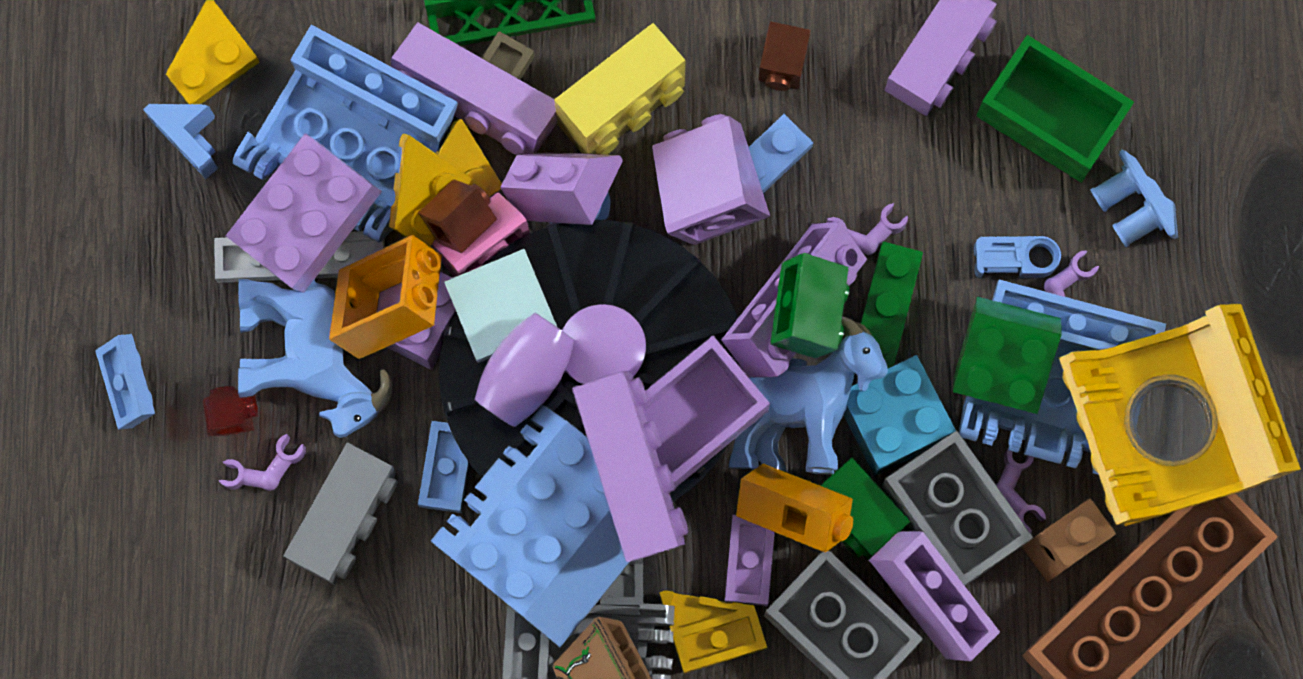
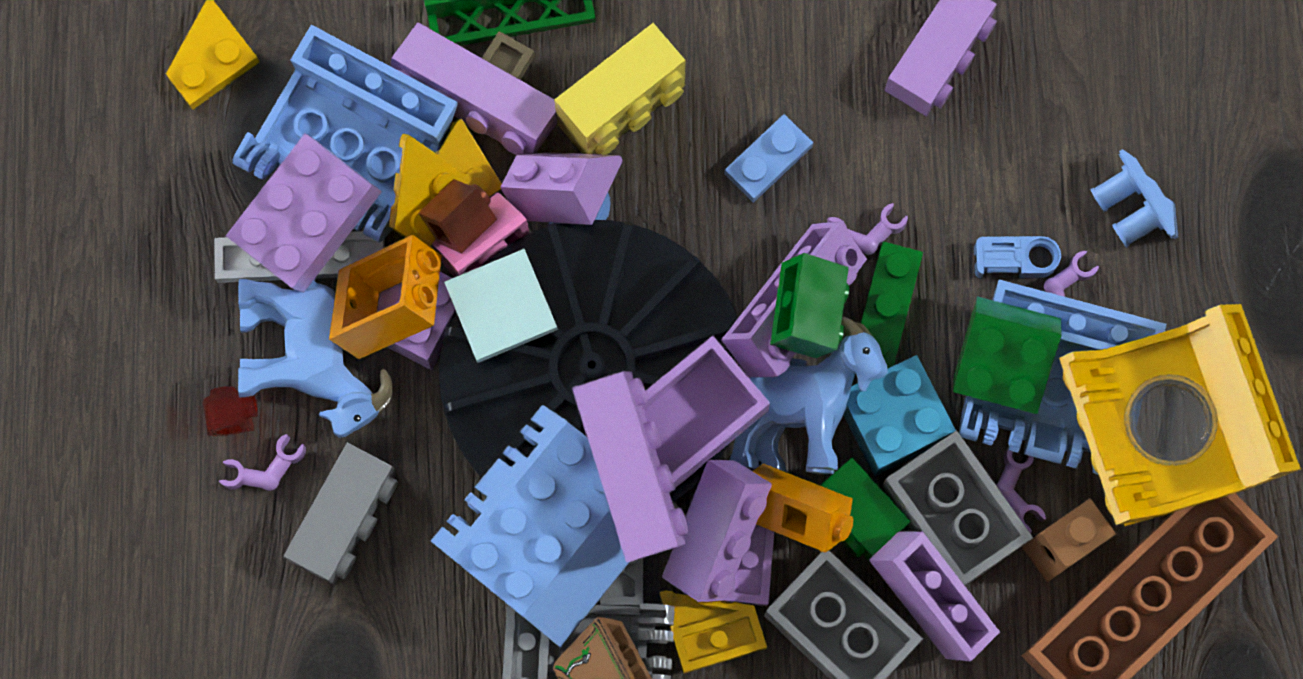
(125, 381): light blue plate -> none
(179, 125): light blue slope -> none
(443, 472): light blue plate -> none
(524, 369): lavender piece -> none
(604, 344): lavender dish -> none
(708, 181): lavender slope -> none
(718, 530): none -> lavender brick
(783, 56): copper brick -> none
(1054, 108): green piece -> none

